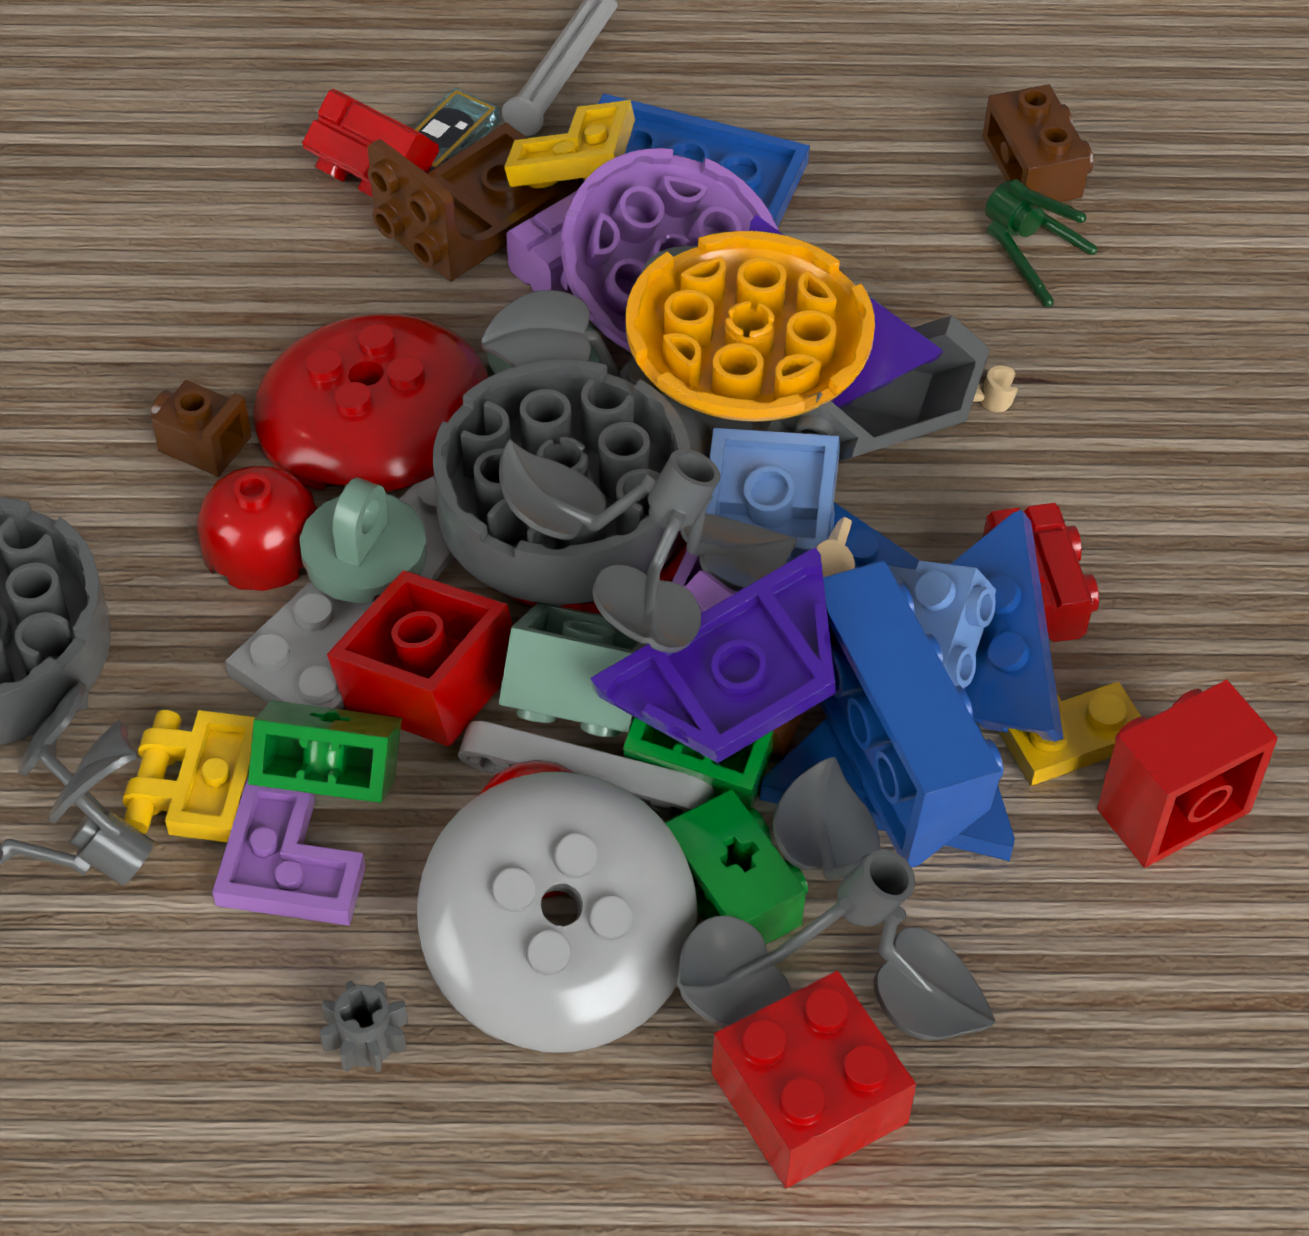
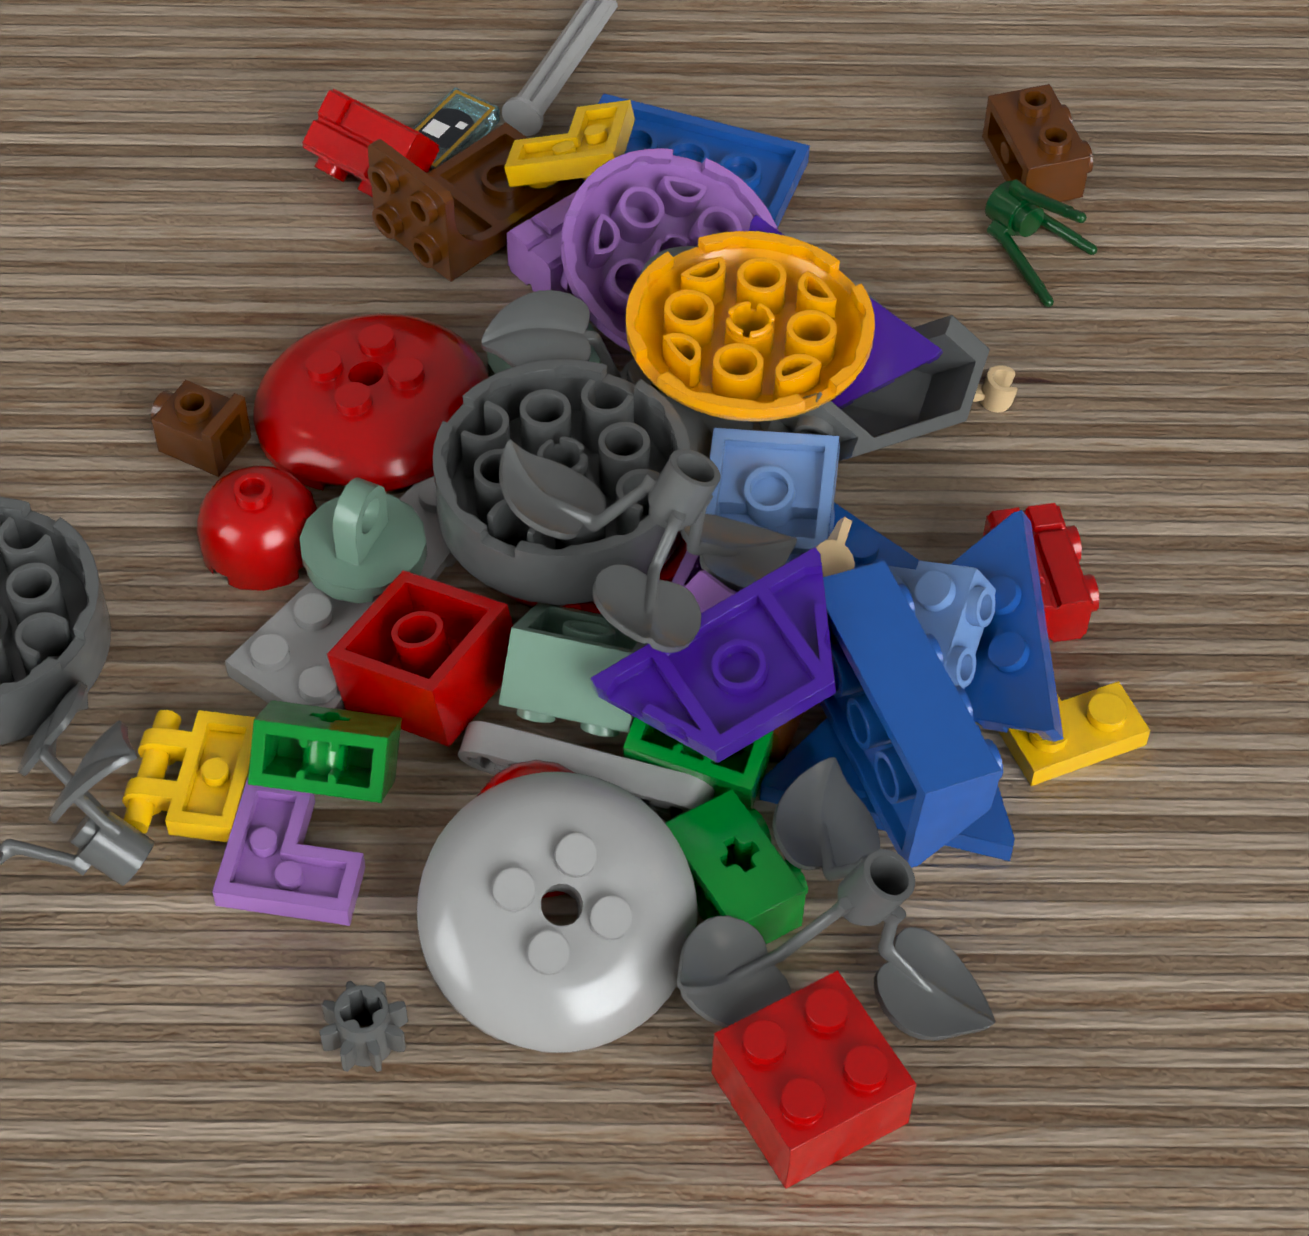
(1185, 771): red brick -> none

